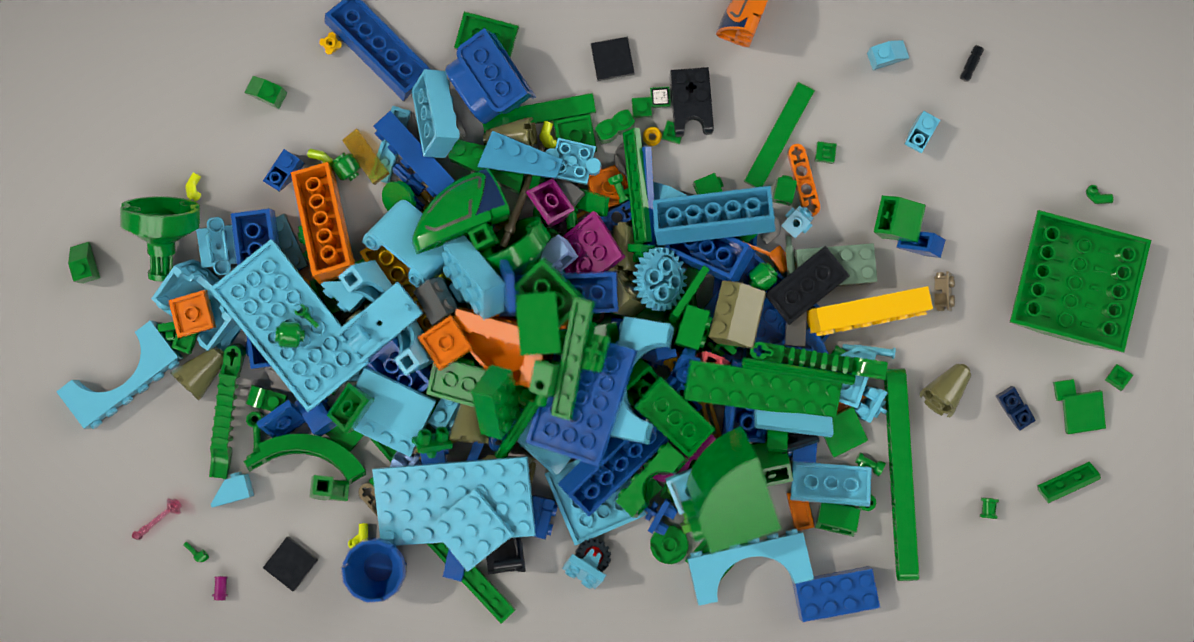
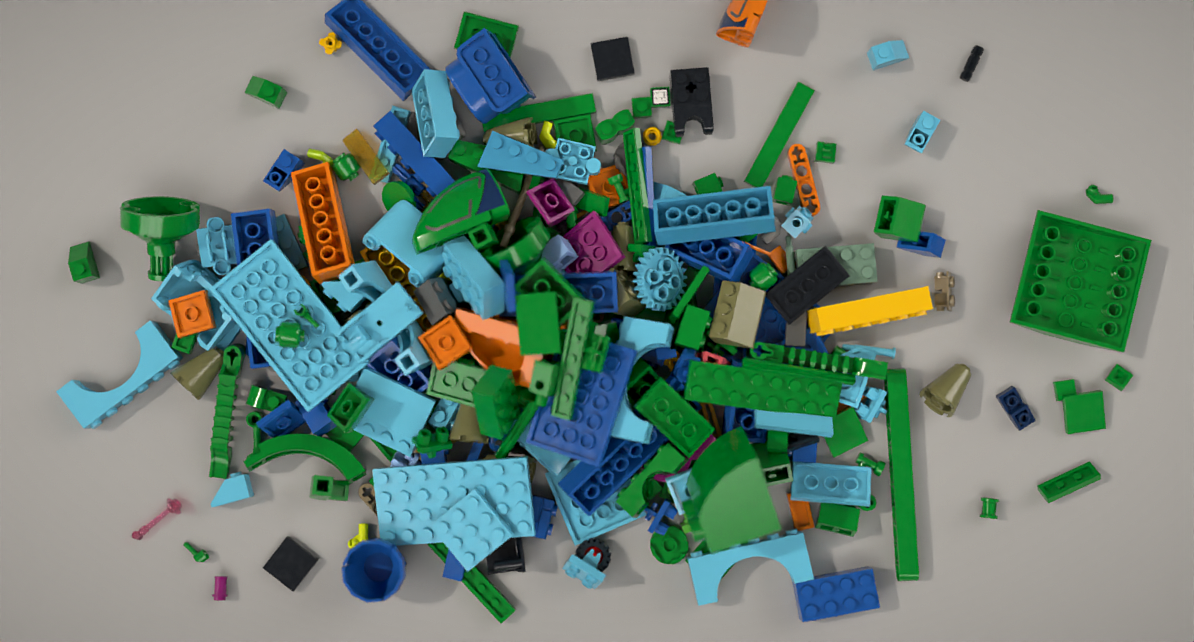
(169, 329): green tile -> none
(190, 187): neon yellow arm -> none

